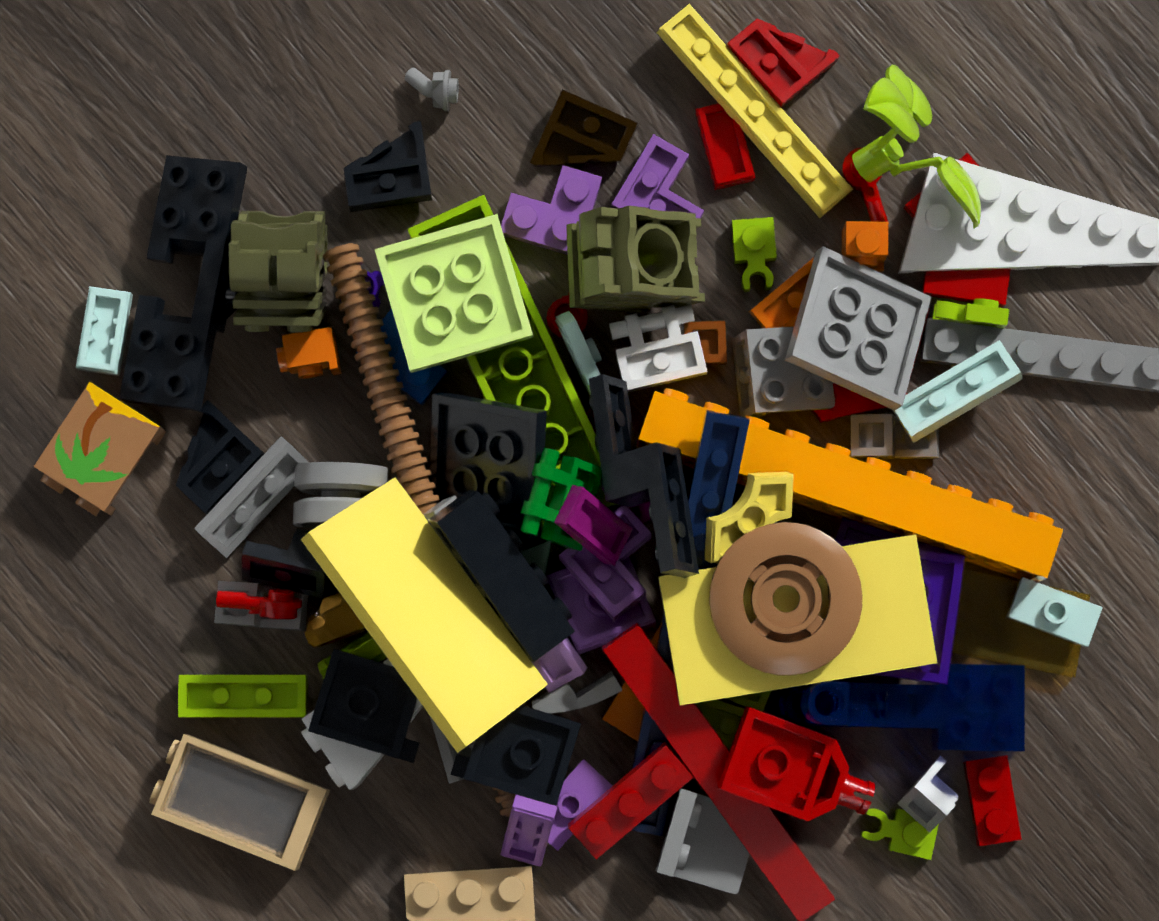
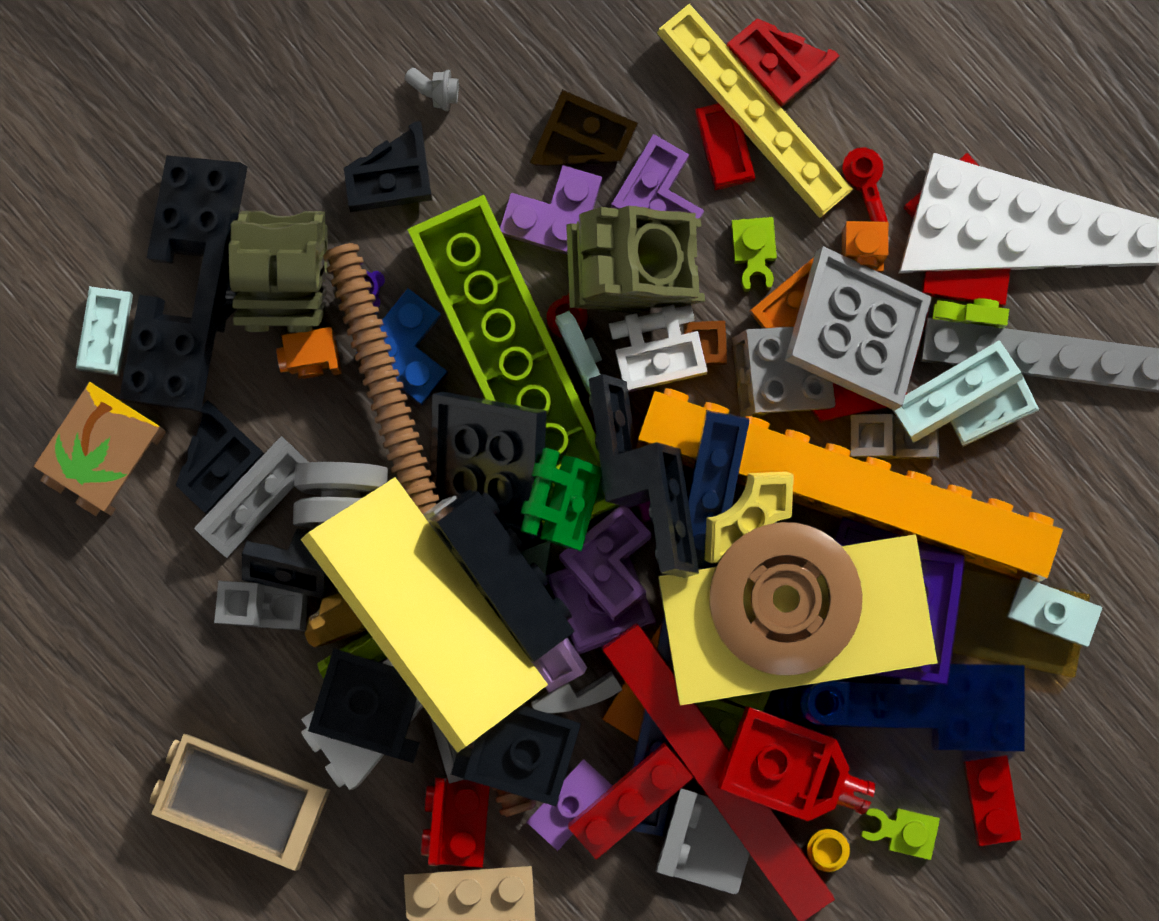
(242, 696): lime plate -> none
(277, 605): red plate -> none
(454, 293): yellowish green plate -> none
(457, 823): none -> red bracket
(528, 830): medium lavender plate -> none
(593, 525): magenta tile -> none
(828, 850): none -> yellow plate
(897, 102): lime plant -> none
(929, 797): light grey panel -> none
(995, 413): none -> light aqua plate

